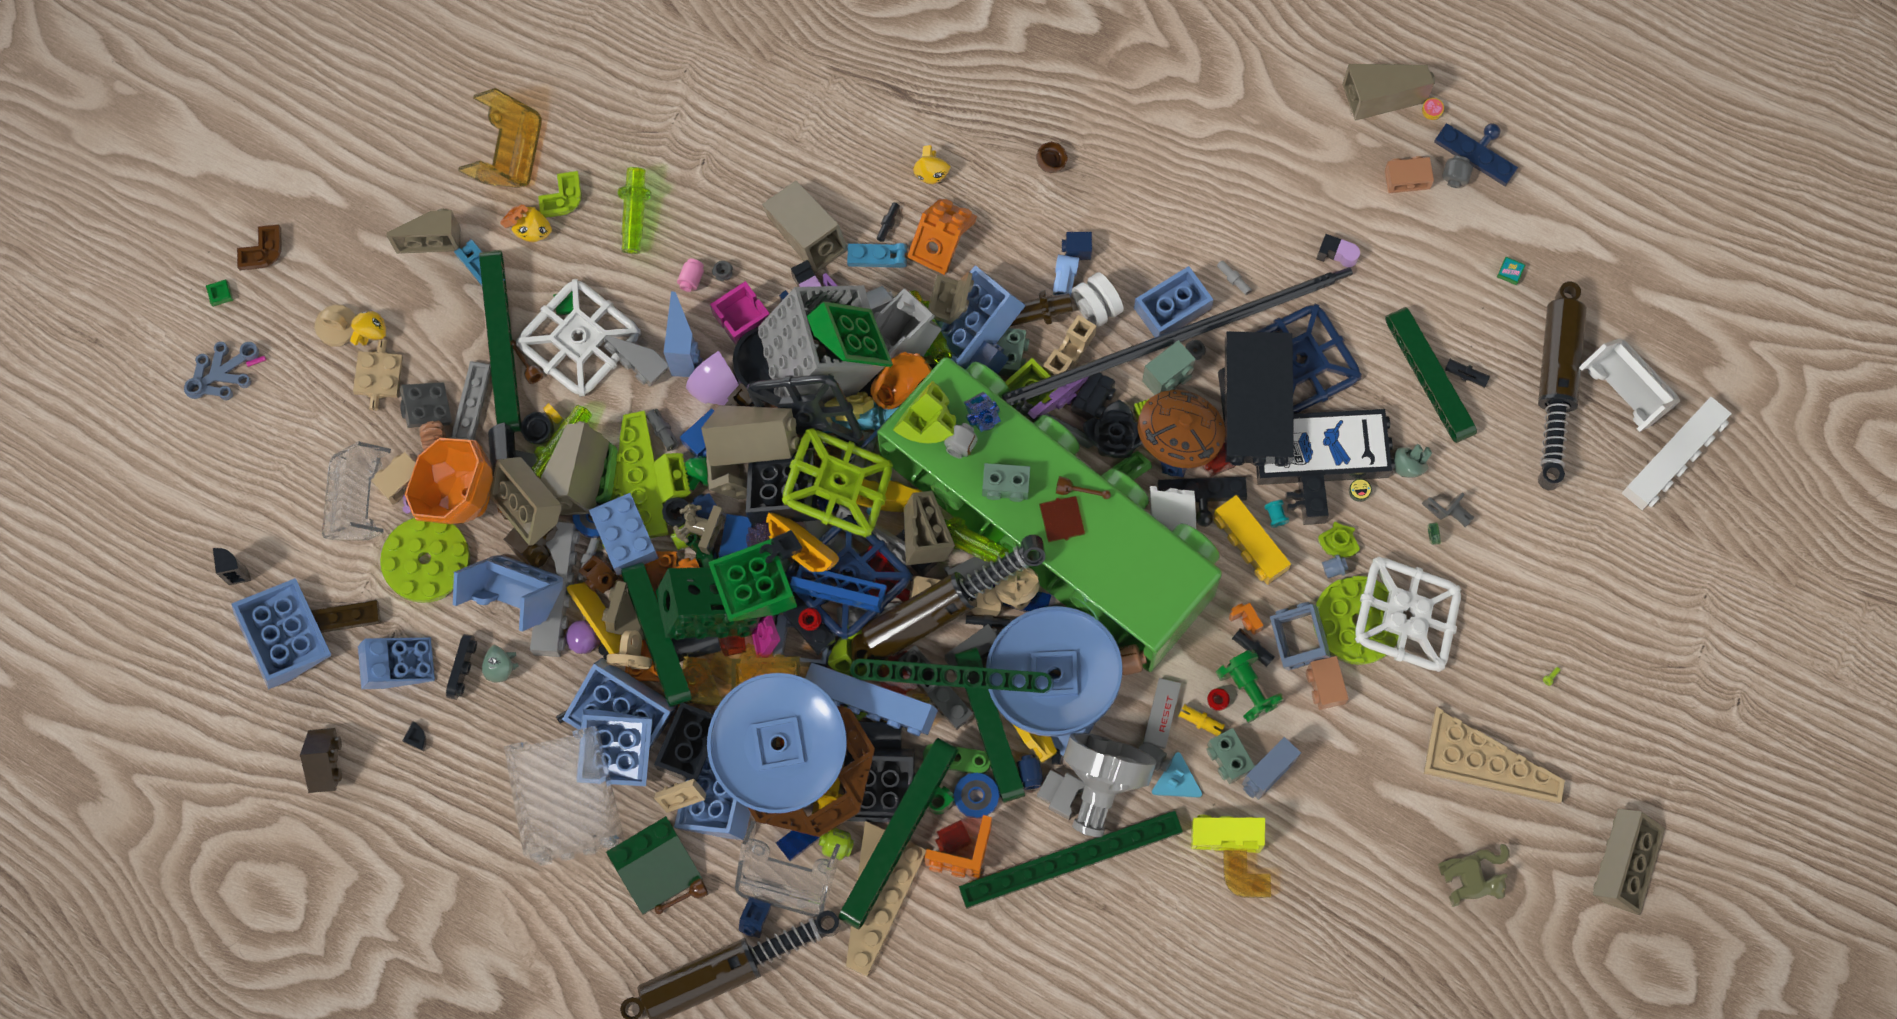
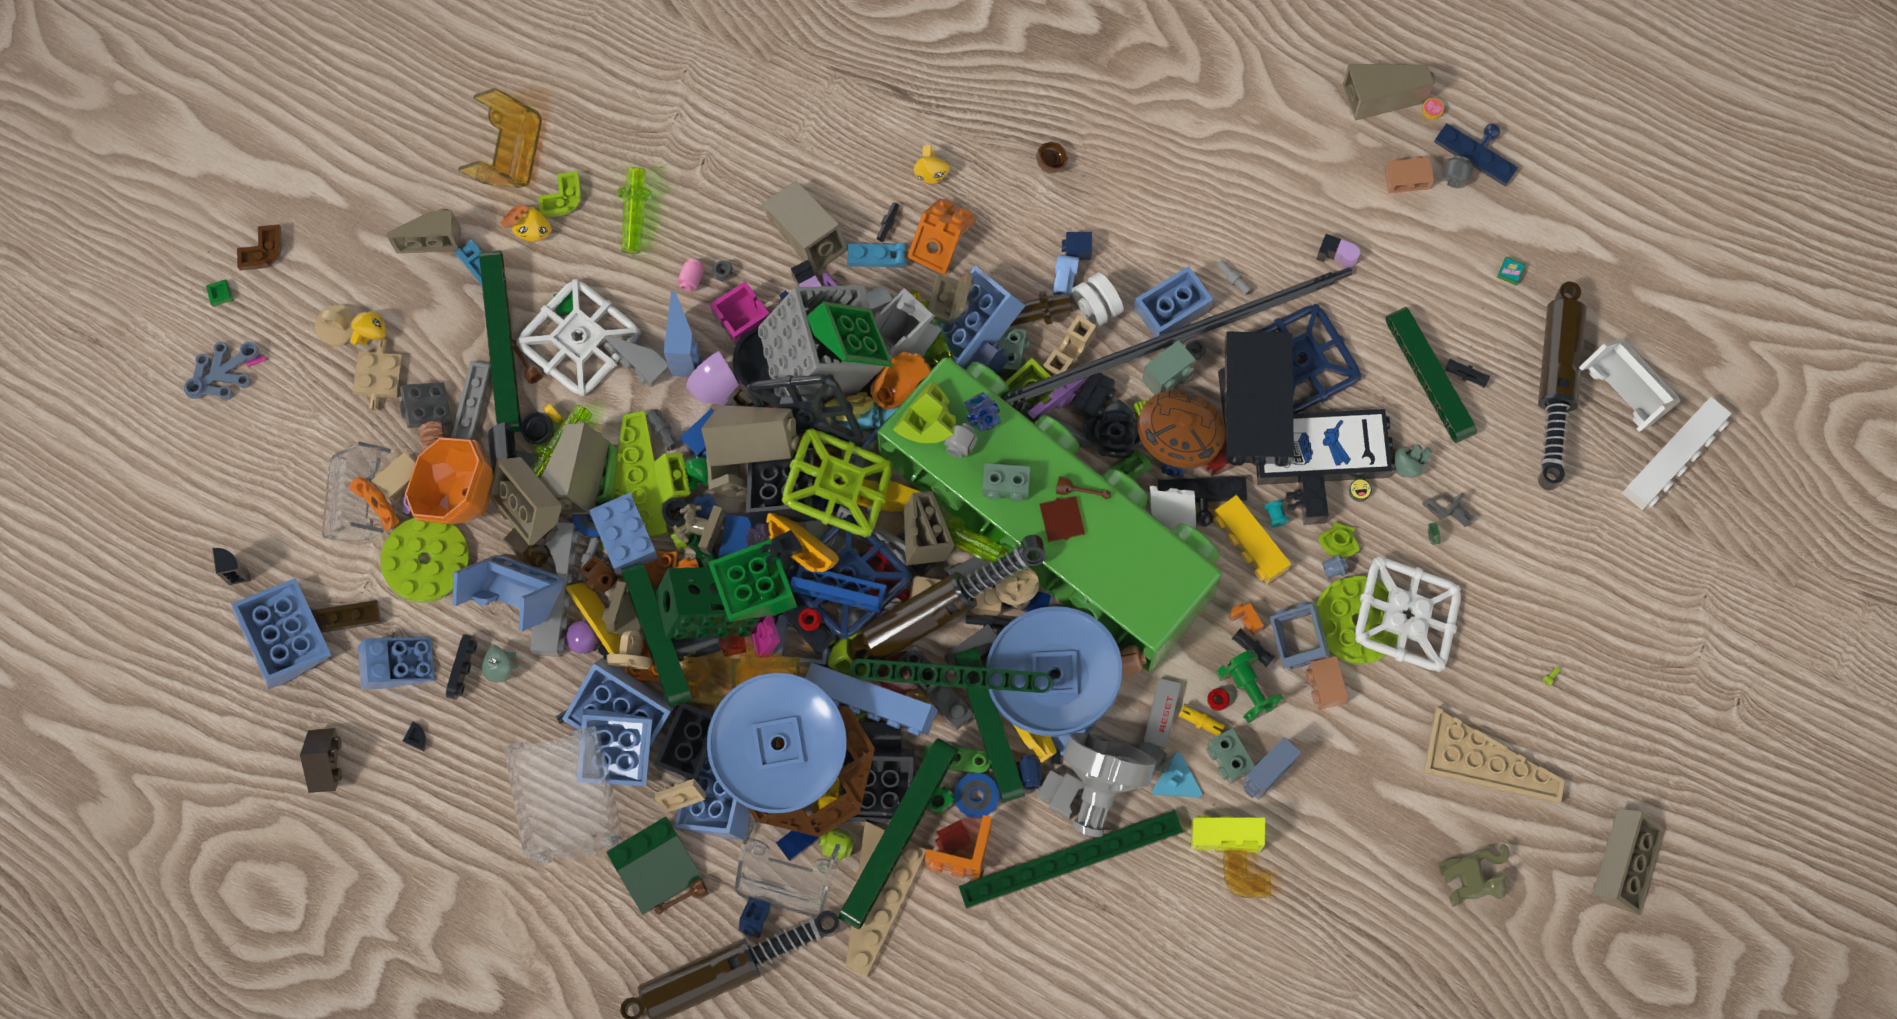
(368, 491): none -> orange piece

